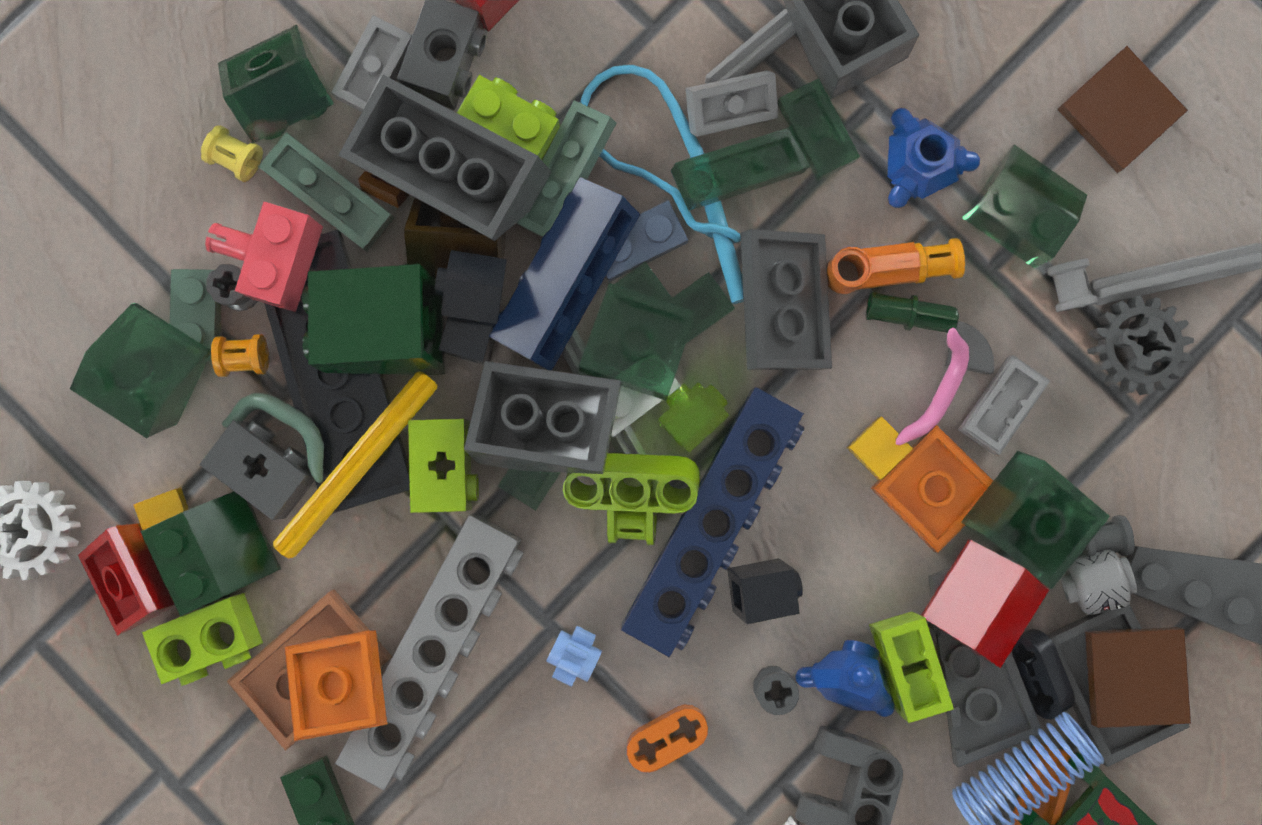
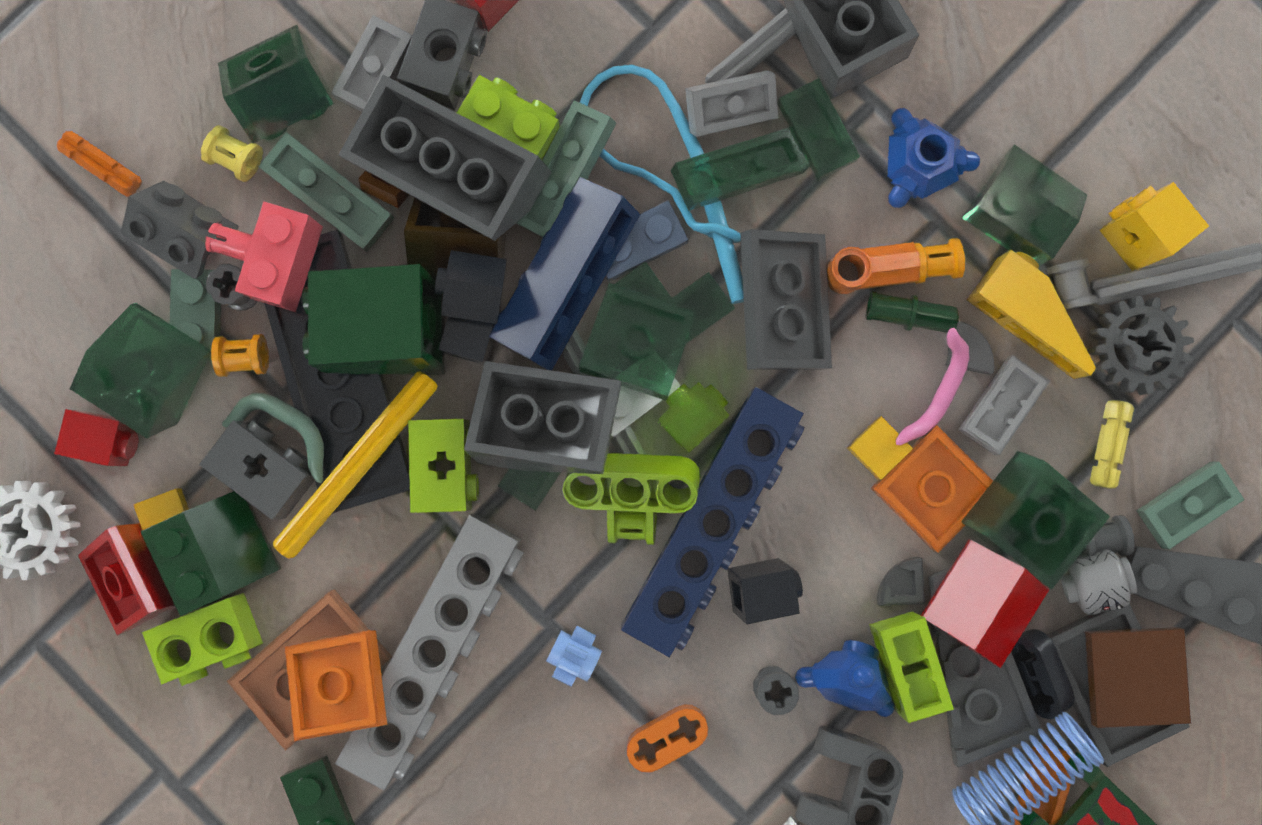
(96, 439): none -> red brick
(99, 163): none -> orange axle
(172, 226): none -> dark grey bracket
(903, 584): none -> dark grey tile
(1029, 308): none -> yellow slope
(1112, 444): none -> light yellow axle
(1122, 109): reddish brown tile -> none
(1152, 225): none -> yellow brick
(1190, 505): none -> sand green plate

